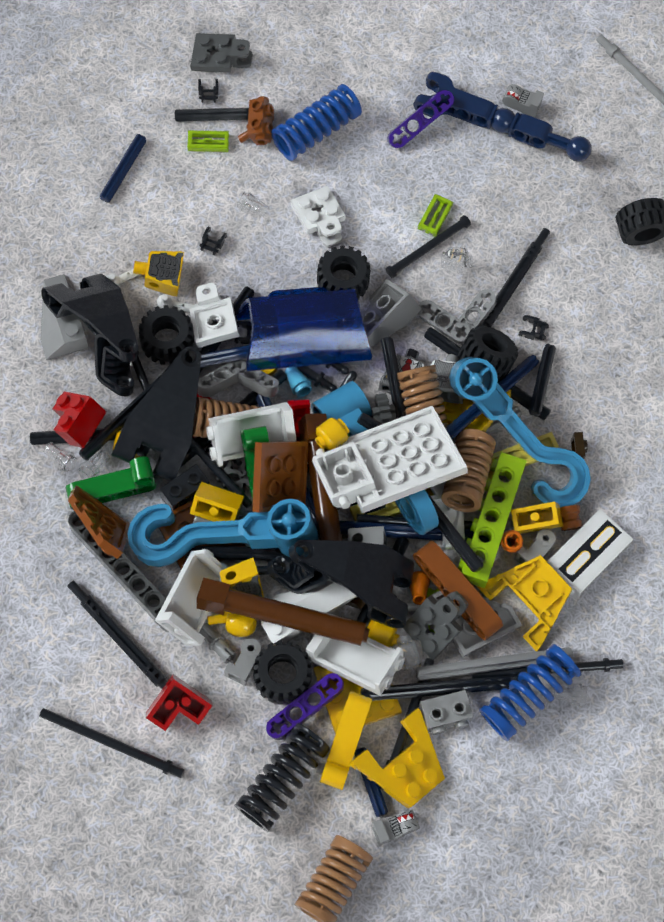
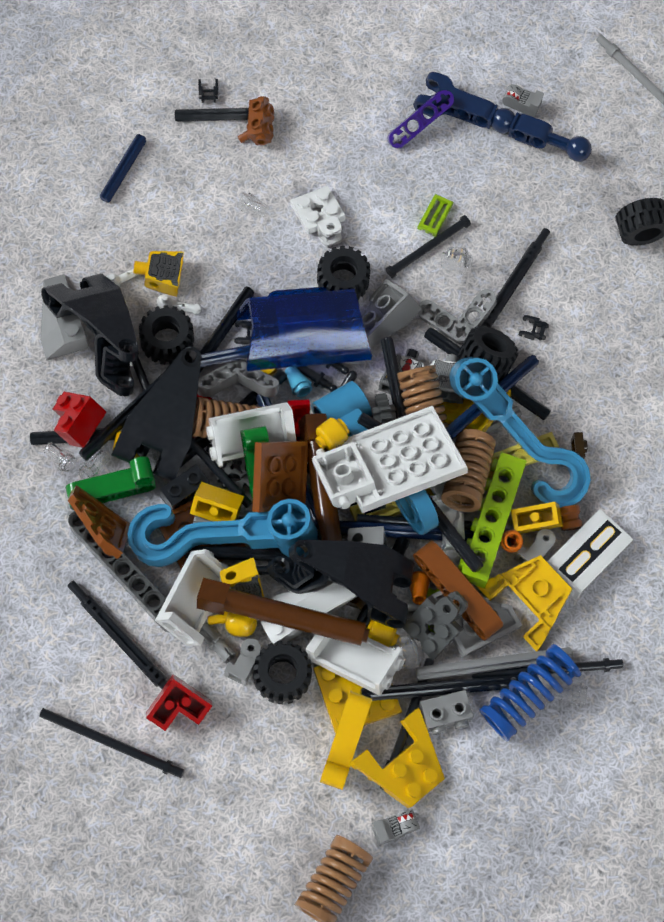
(205, 239): black piece -> none
(207, 143): lime tile -> none
(212, 308): white plate -> none
(226, 57): dark grey plate -> none
(301, 735): black piece -> none
(302, 703): dark purple beam -> none
(320, 124): blue piece -> none
(374, 792): dark blue axle -> none
(542, 380): black axle -> none

